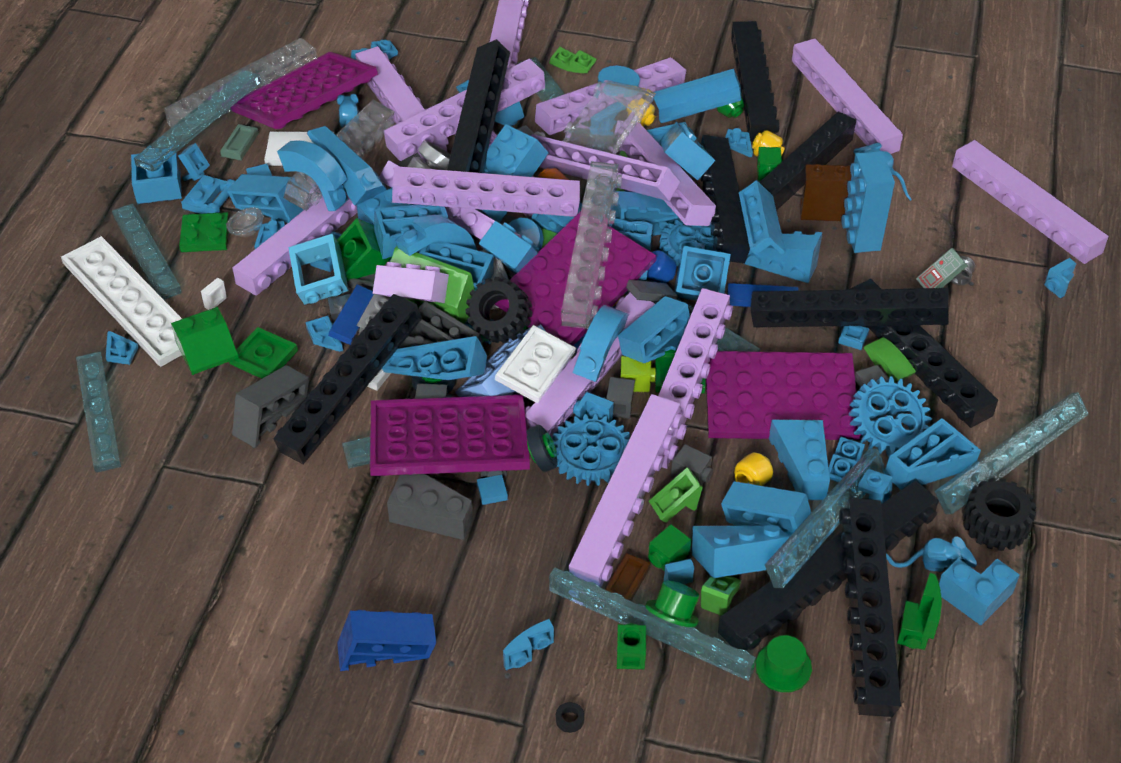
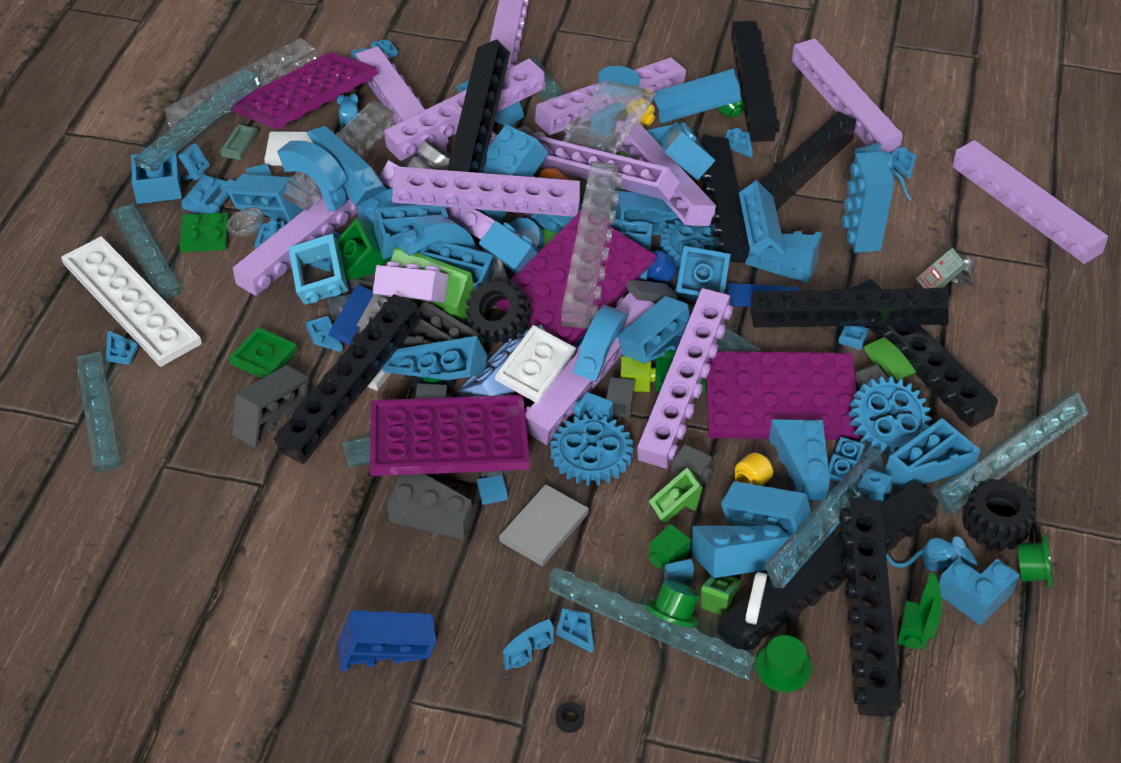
(204, 340): green slope -> none
(214, 294): white tile -> none
(542, 448): black wheel -> none
(543, 525): none -> light grey tile
(568, 61): bright green slope -> none
(576, 628): none -> dark azure piece
(626, 491): lavender brick -> none
(628, 576): reddish brown tile -> none
(631, 656): green brick -> none
(756, 598): none -> white tile
(767, 139): yellow head -> none
(767, 160): green brick -> none
(824, 192): reddish brown panel -> none
(904, 161): none -> dark azure piece
(1036, 562): none -> green piece
(1060, 276): dark azure bracket -> none

